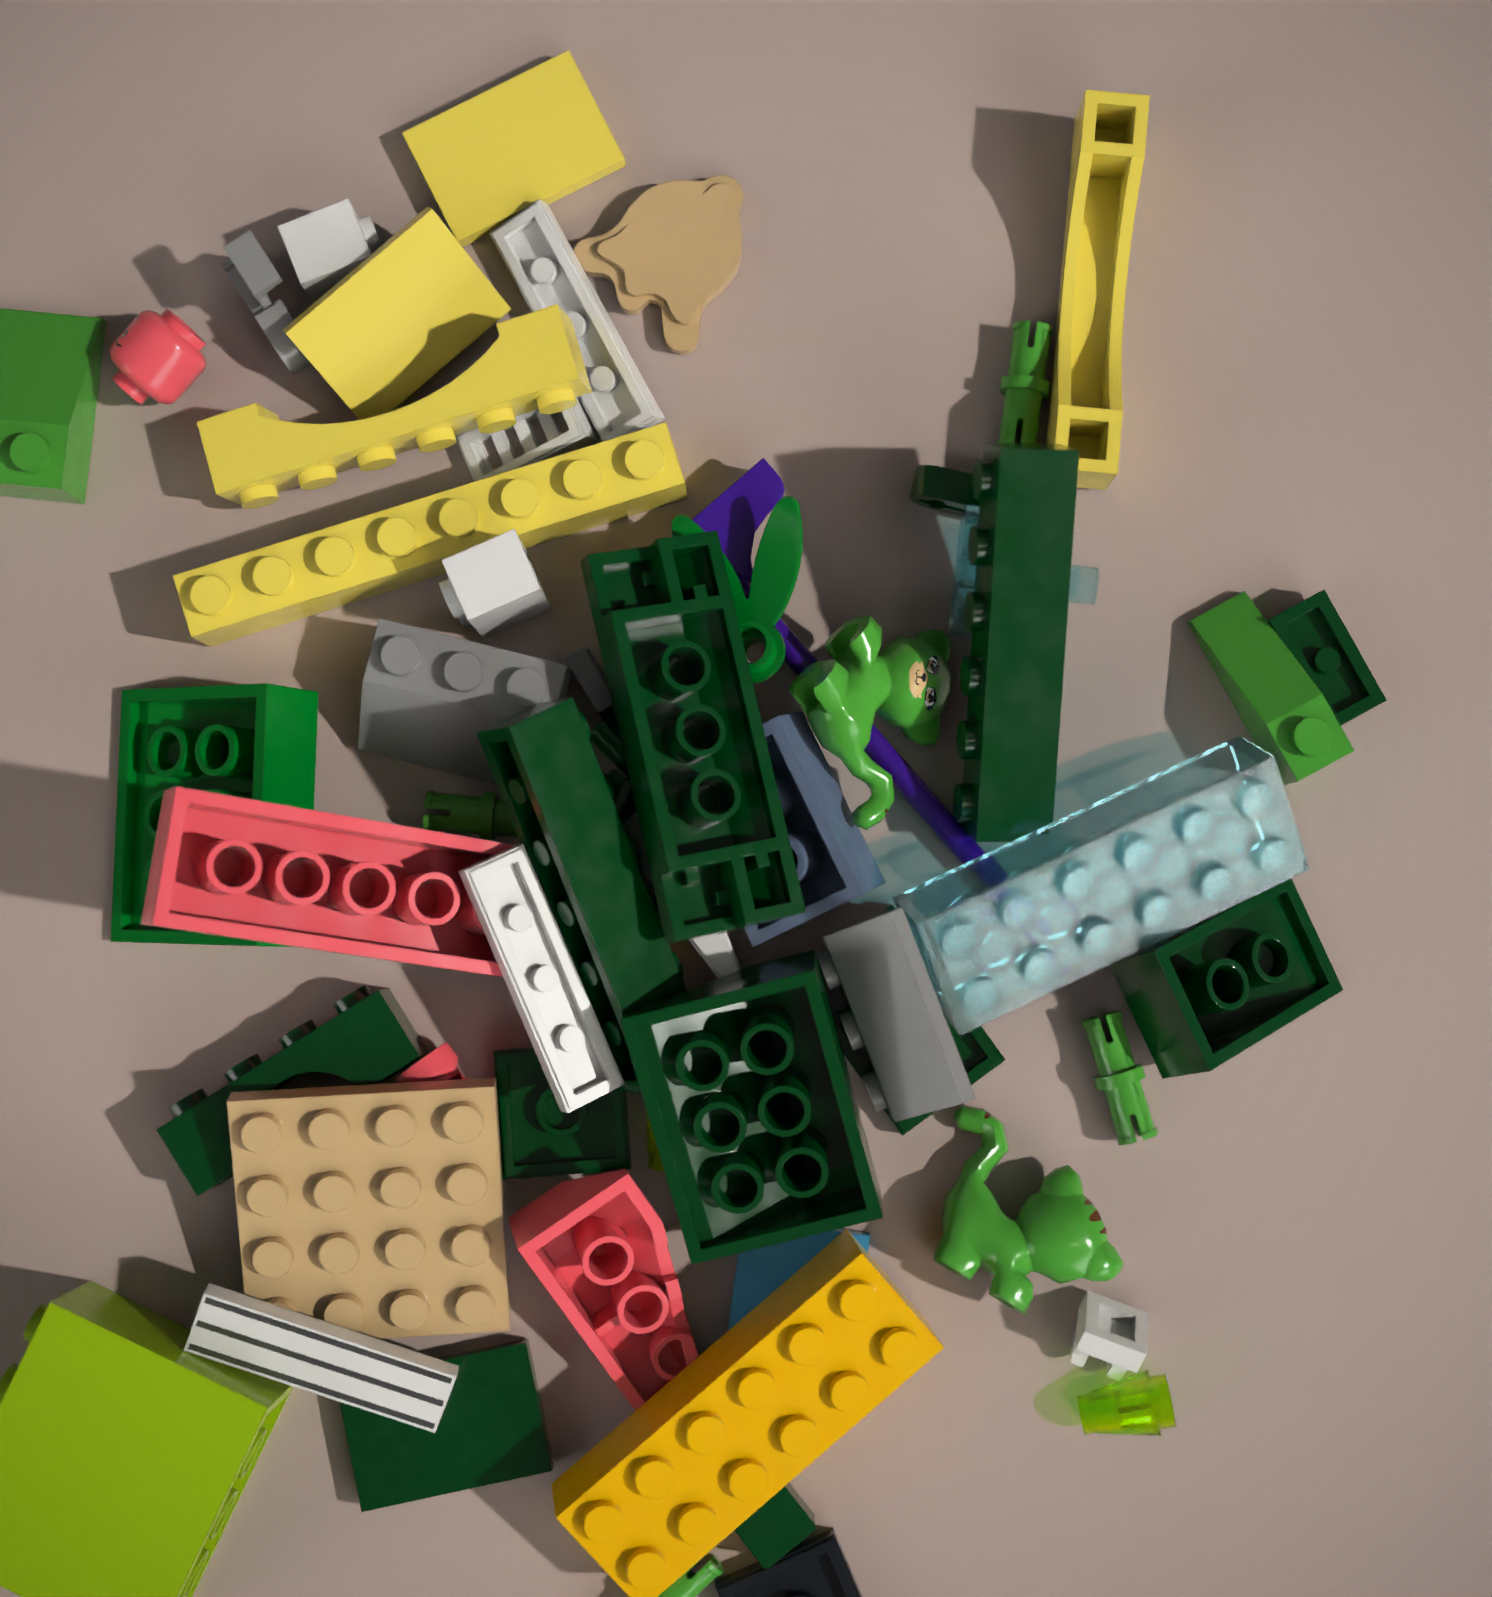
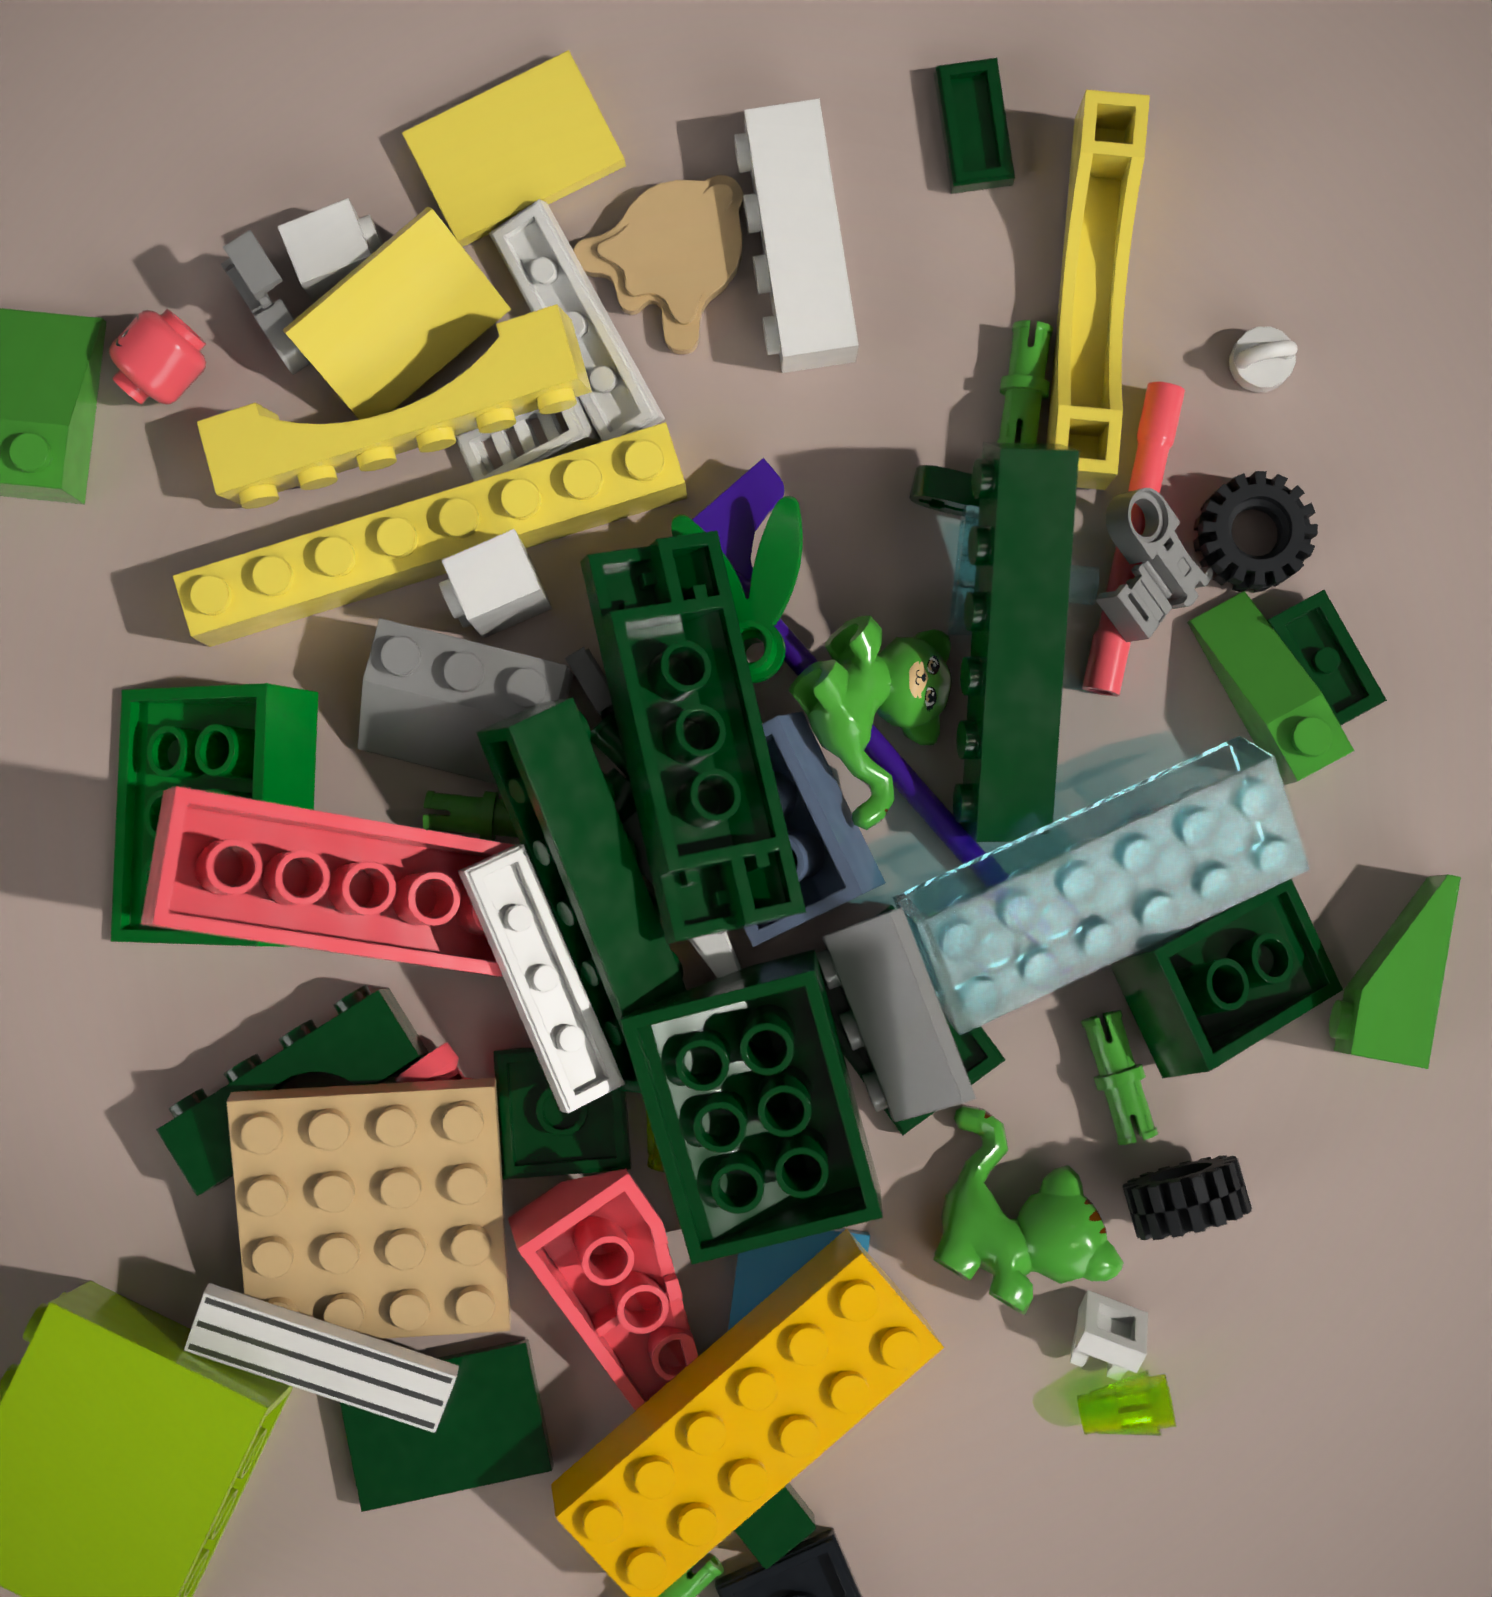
(799, 236): none -> white brick
(974, 125): none -> dark green tile
(1154, 438): none -> coral piece
(1166, 572): none -> light grey piece
(1187, 1197): none -> black tyre
(1262, 359): none -> white tile
(1281, 505): none -> black tyre
(1397, 991): none -> bright green slope

